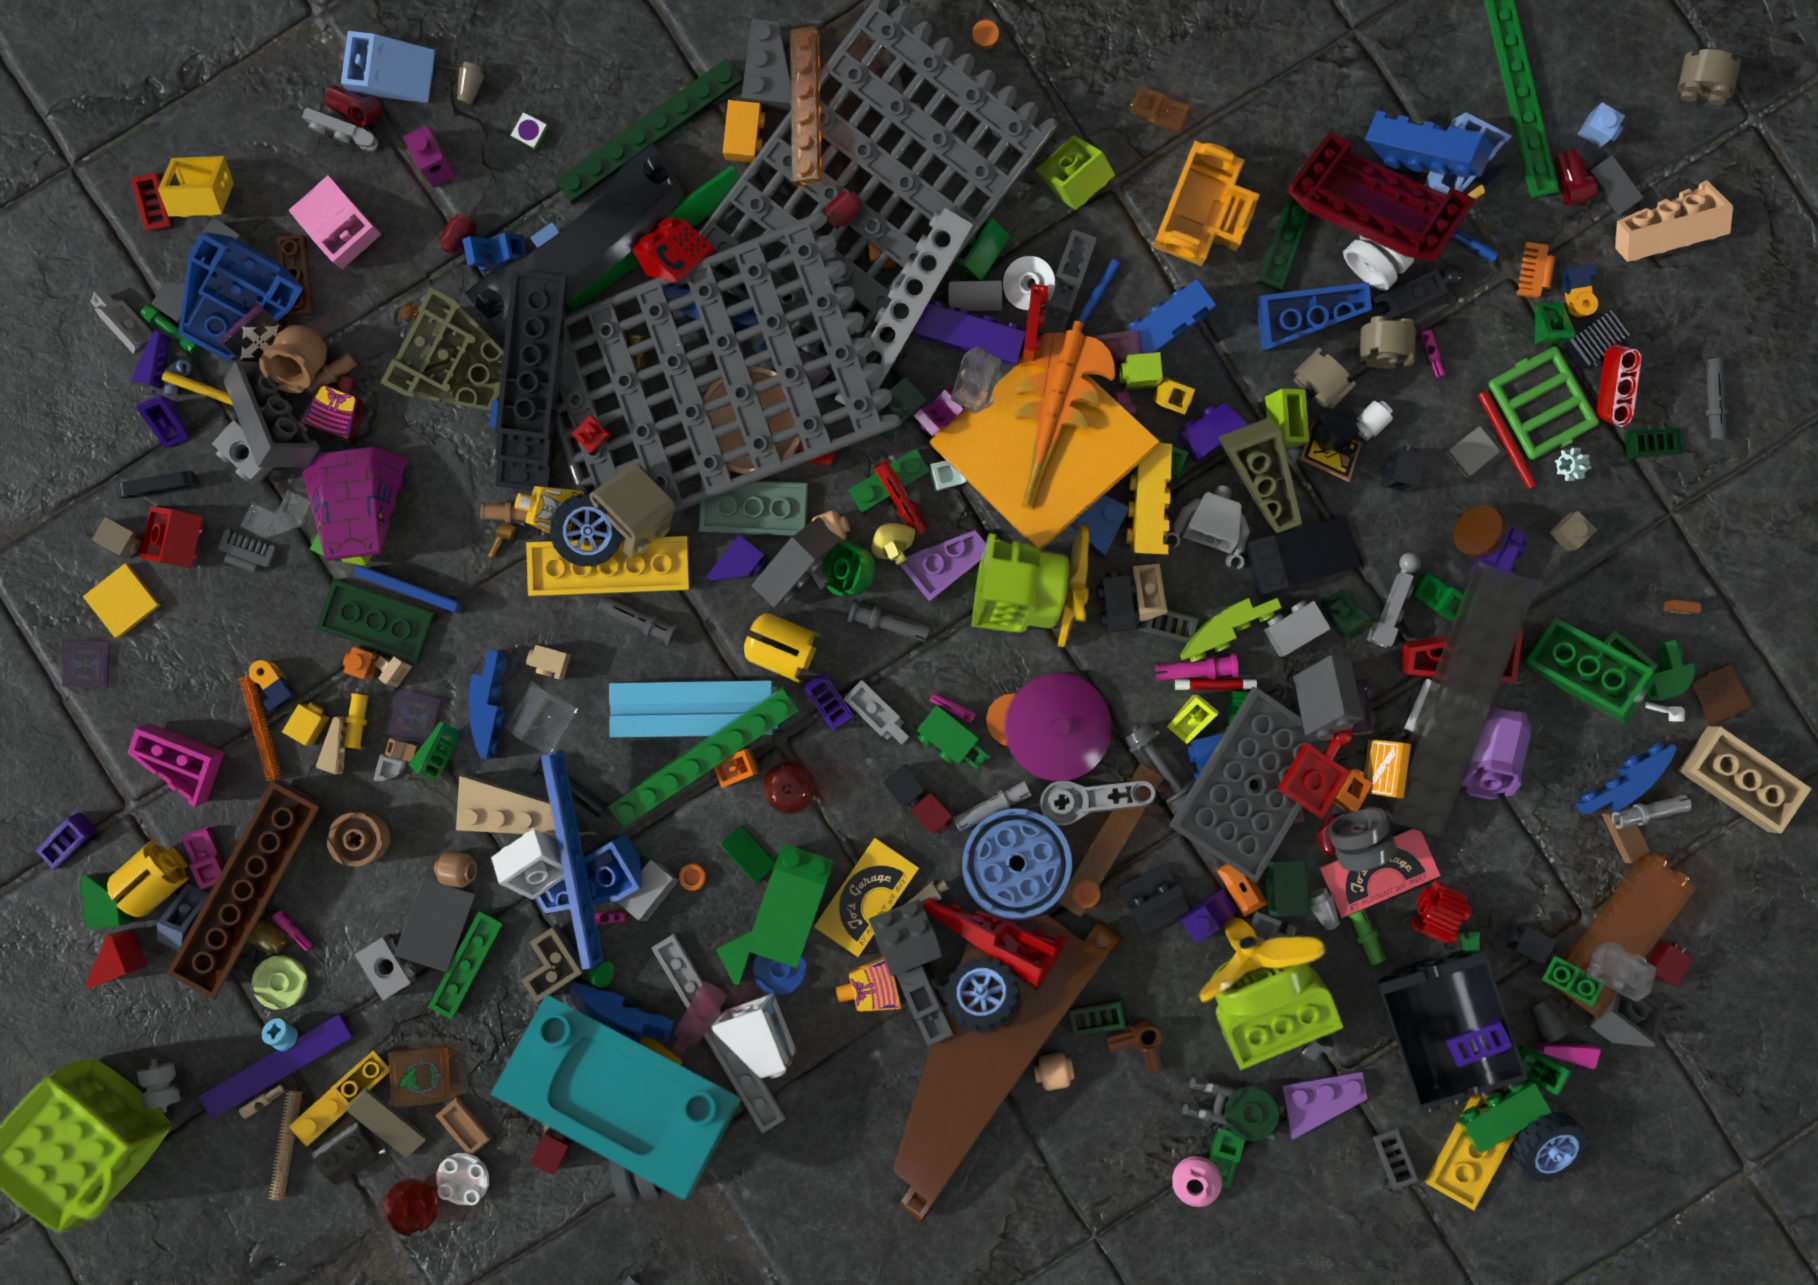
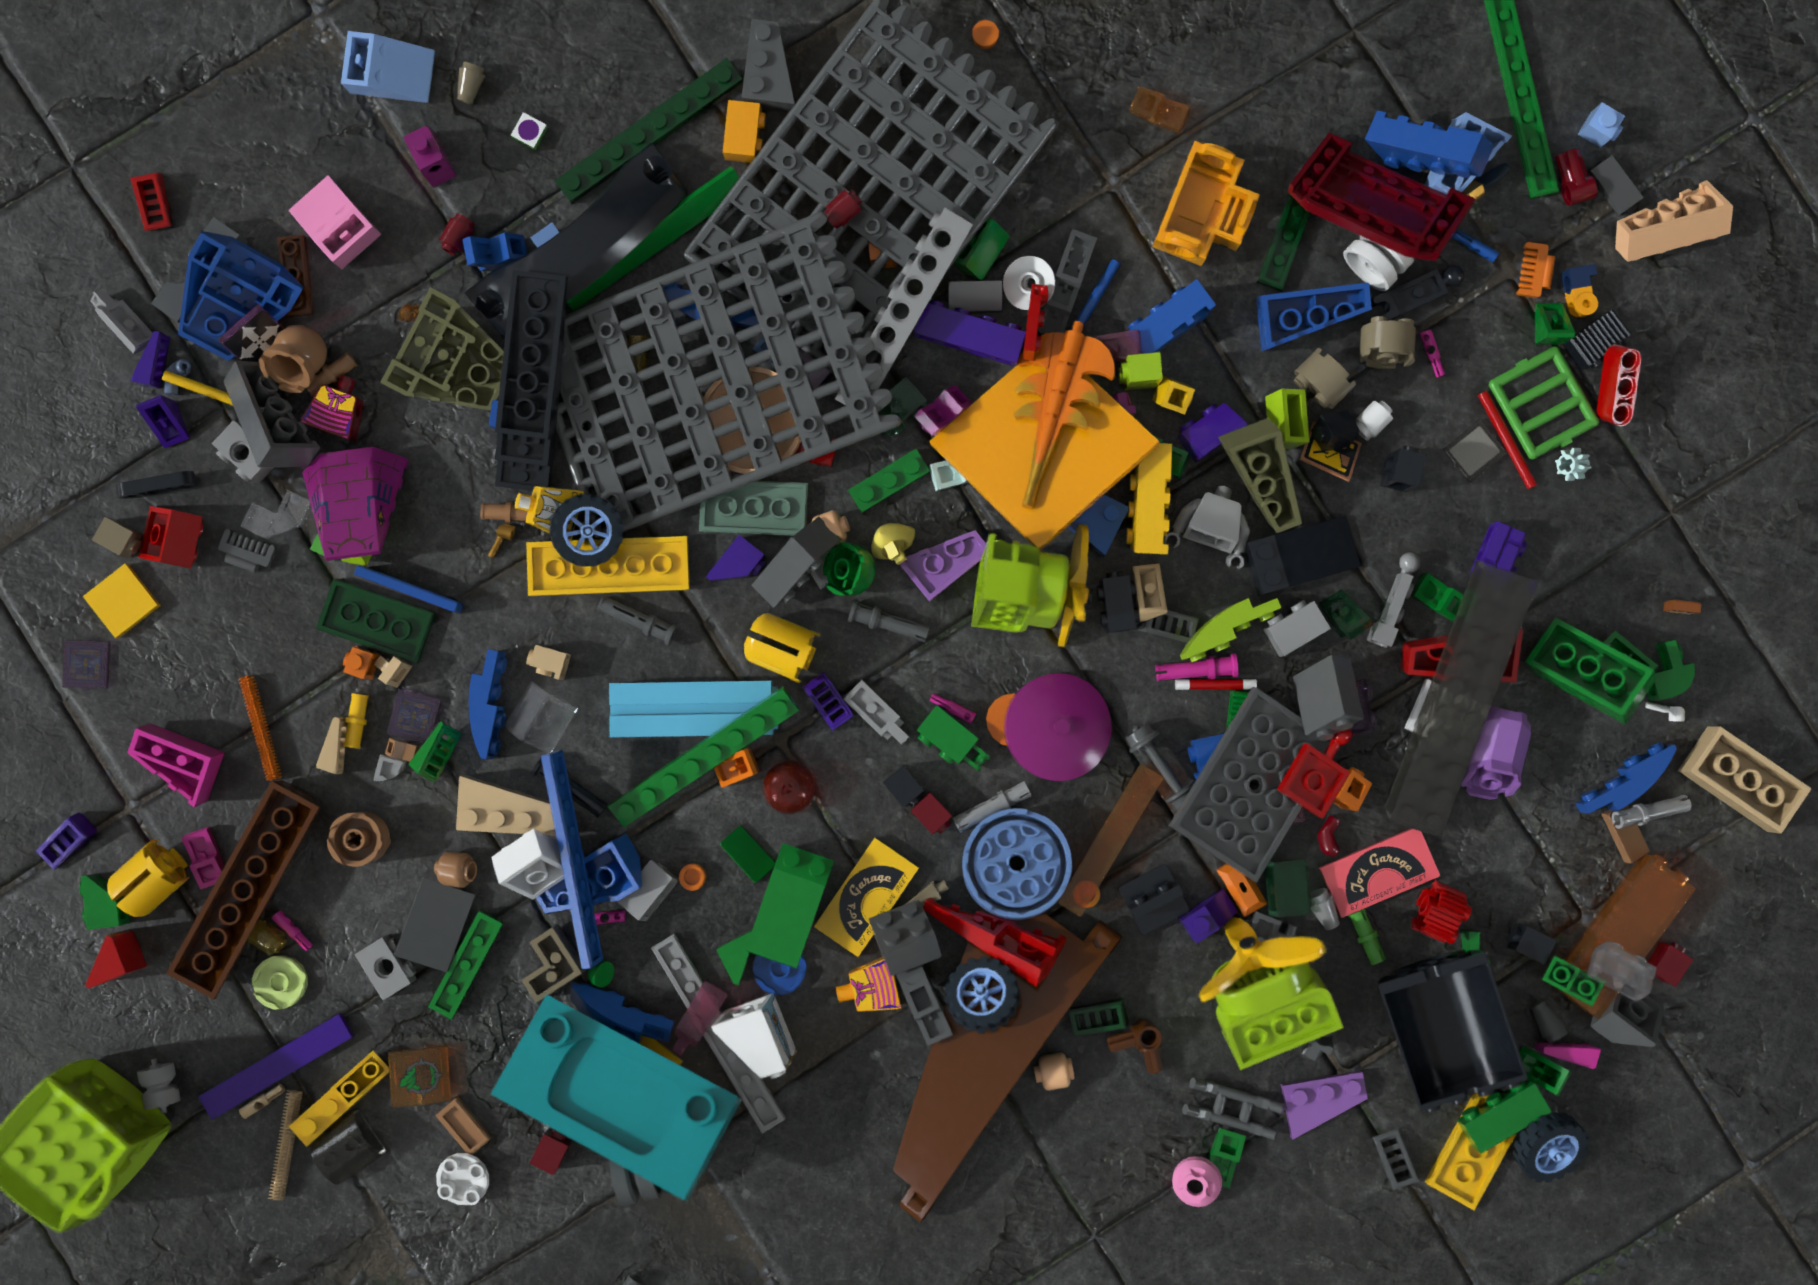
(156, 316): green bar -> none
(180, 916): sand blue slope -> none
(202, 187): yellow piece -> none
(273, 683): leg -> none
(279, 1040): medium azure wheel -> none
(306, 723): yellow brick -> none
(342, 130): light grey hinge -> none
(357, 109): dark red piece -> none
(385, 1122): dark tan tile -> none
(410, 1206): clear red cylinder -> none
(591, 434): red tile -> none
(635, 508): dark tan piece -> none
(672, 250): red slope -> none
(805, 106): clear orange plate -> none
(916, 521): red pin -> none
(976, 380): clear brick -> none
(1075, 172): lime slope -> none
(1088, 799): light grey beam -> none
(1192, 718): neon yellow slope -> none
(1251, 1113): dark green tile -> none
(1362, 839): dark grey wheel -> none
(1387, 767): light orange tile -> none
(1479, 531): reddish brown tile -> none
(1482, 1052): dark purple slope -> none
(1573, 531): dark tan brick -> none
(1633, 445): dark green slope -> none
(1708, 76): dark tan brick -> none
(1716, 399): dark grey pin -> none
(1720, 694): reddish brown piece -> none

